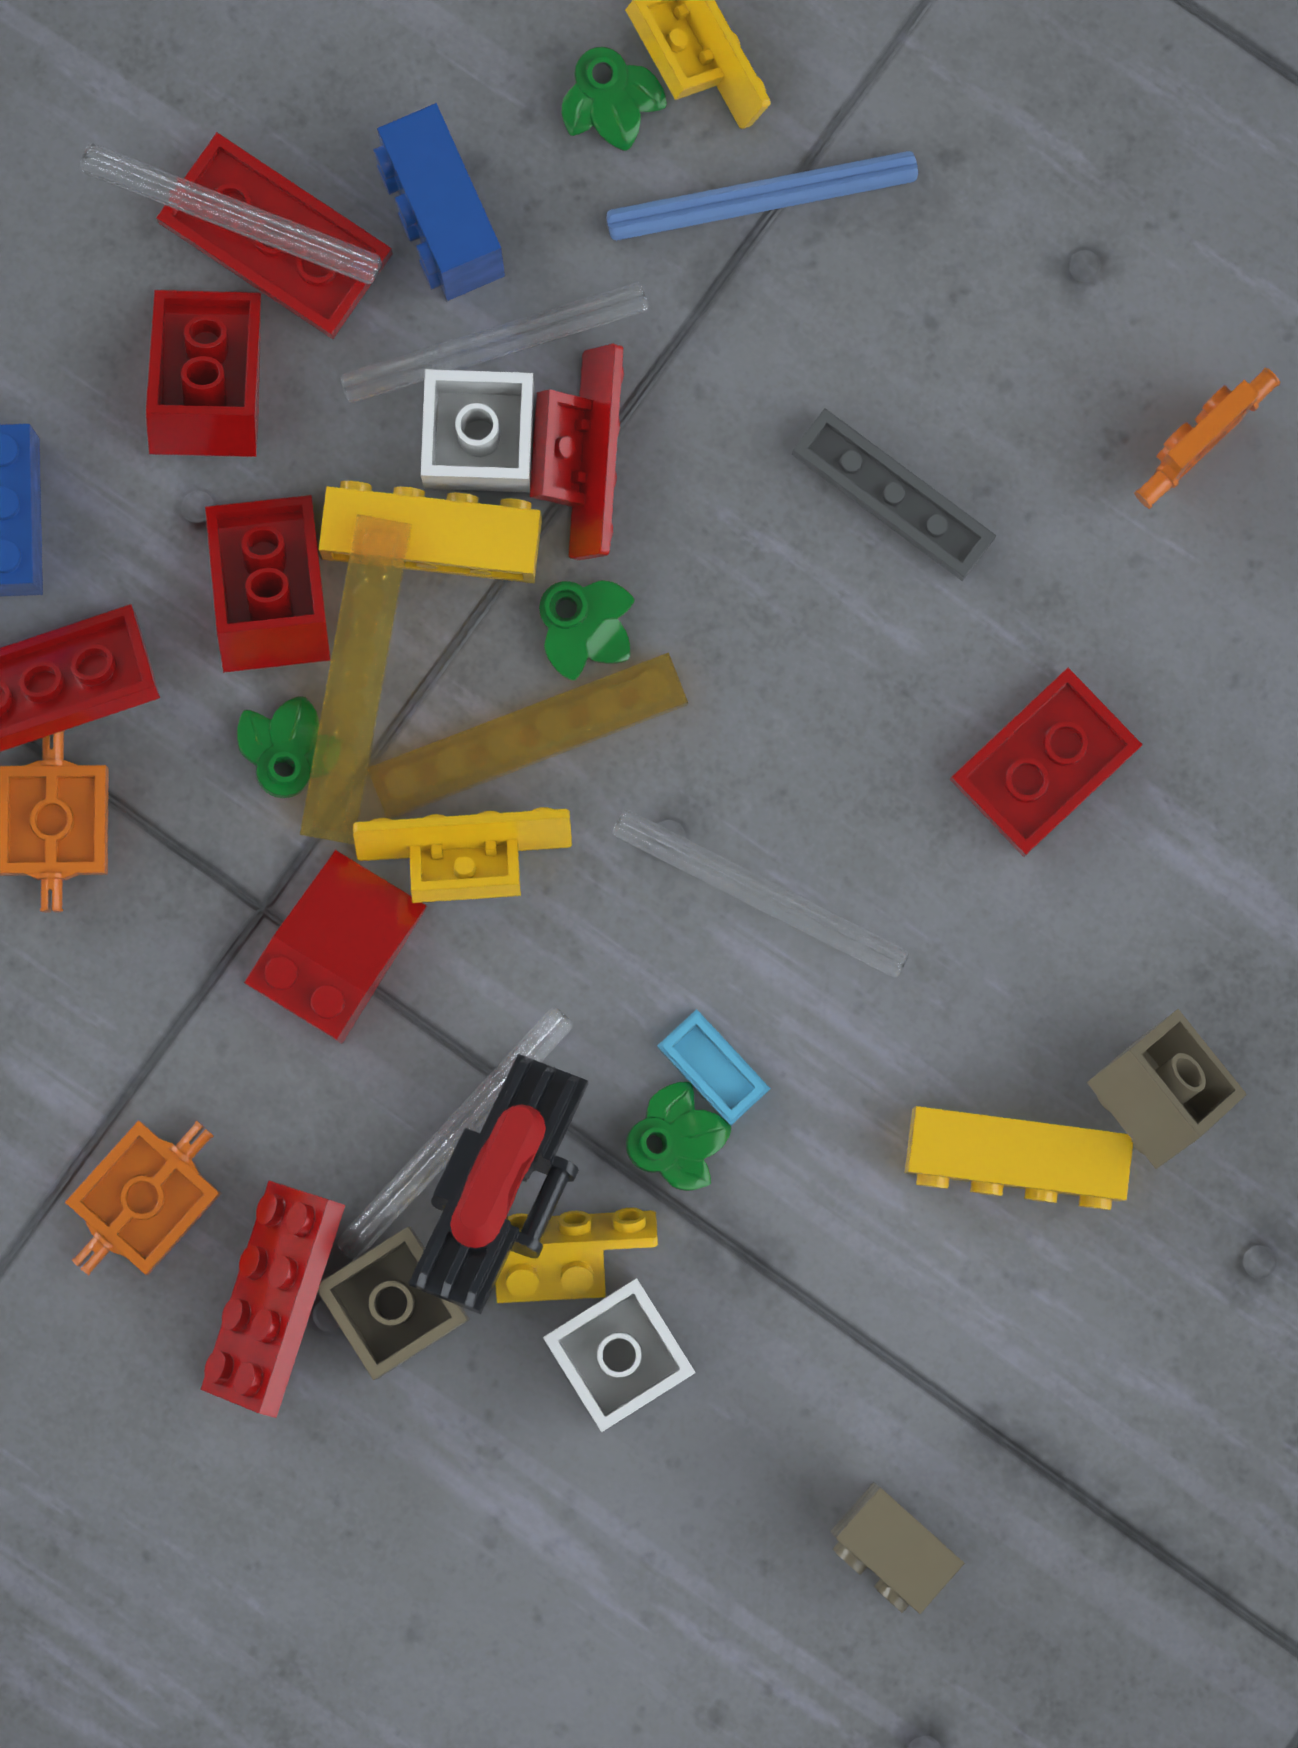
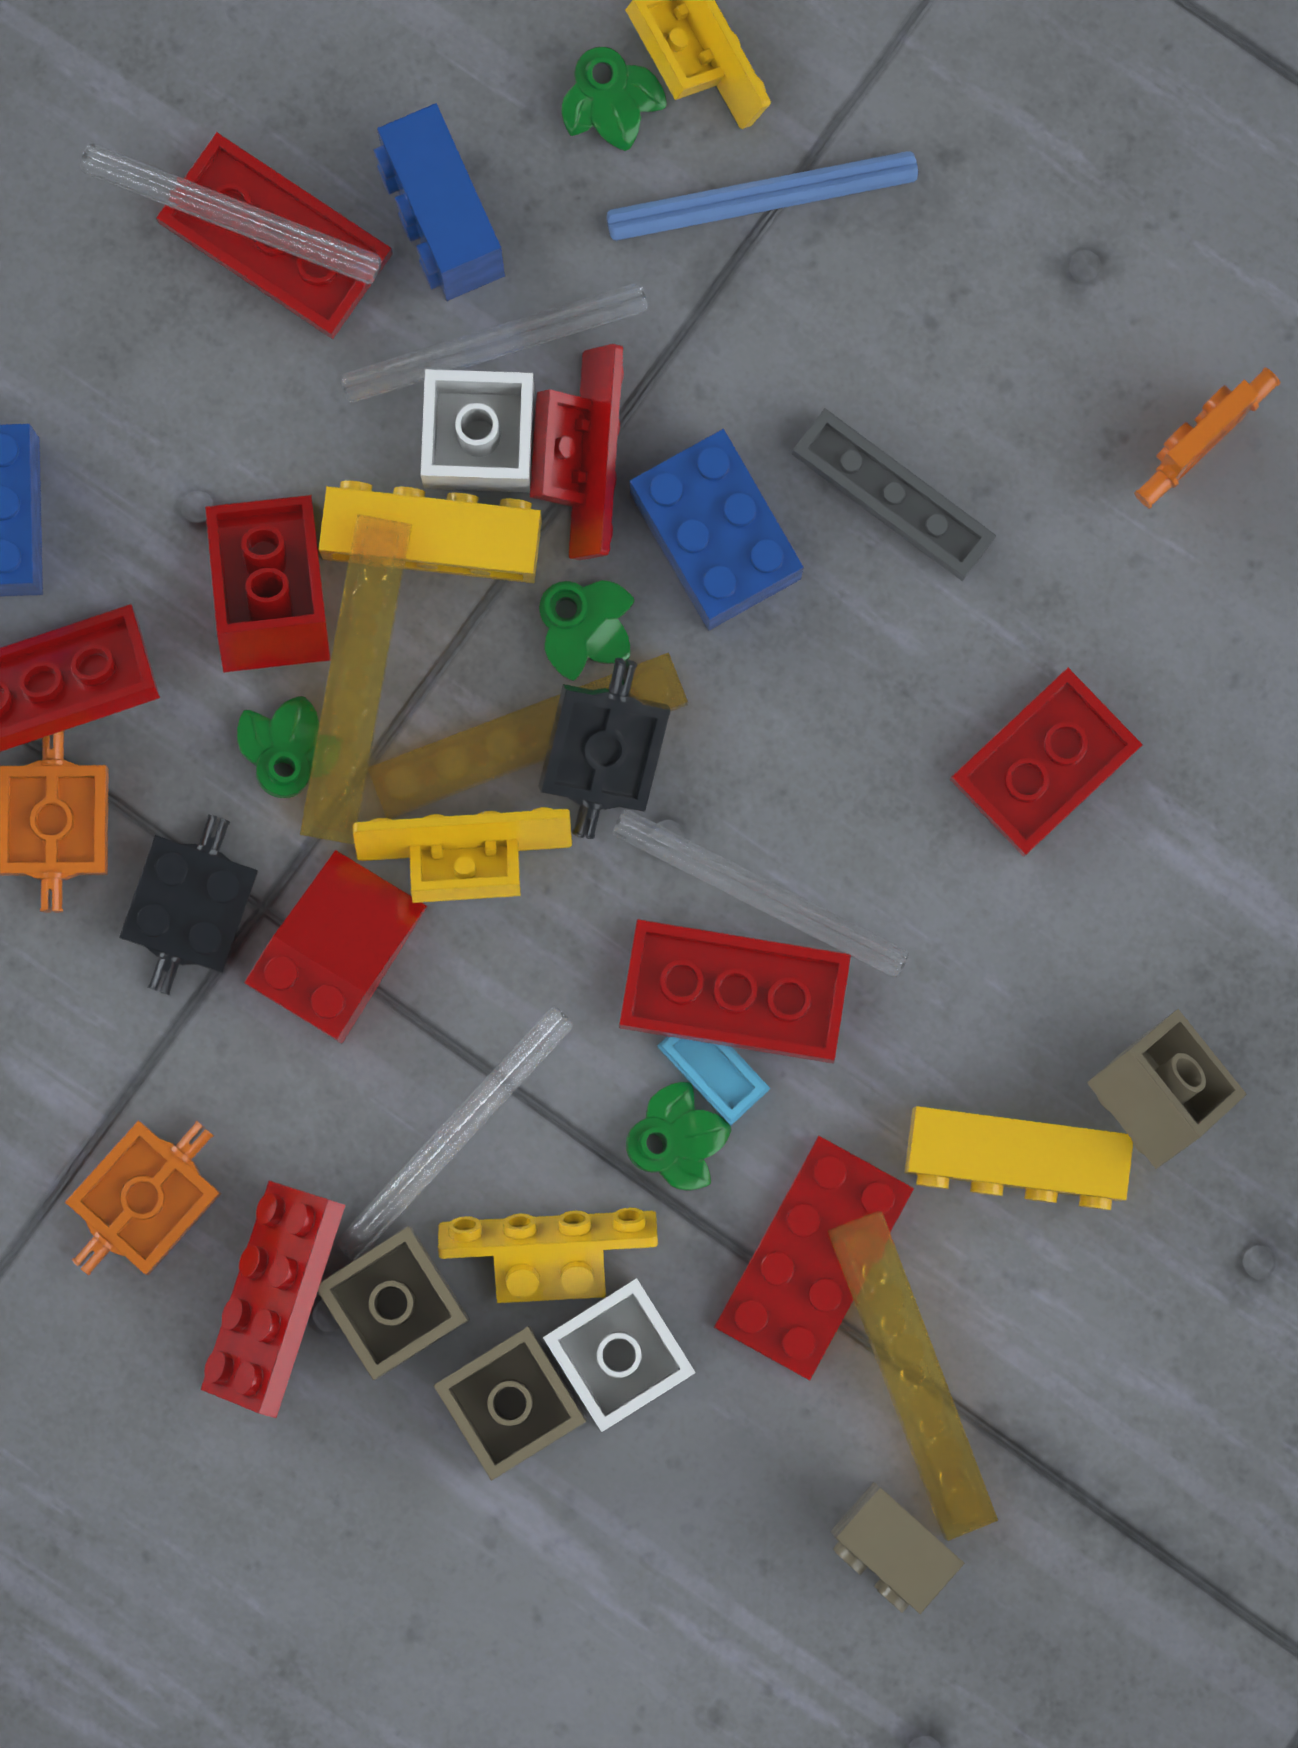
(188, 904): none -> black plate
(204, 373): red slope -> none
(484, 1178): black piece -> none
(510, 1403): none -> dark tan brick
(604, 748): none -> black plate
(716, 529): none -> blue brick
(735, 991): none -> red plate
(794, 1283): none -> red plate
(913, 1375): none -> clear yellow plate

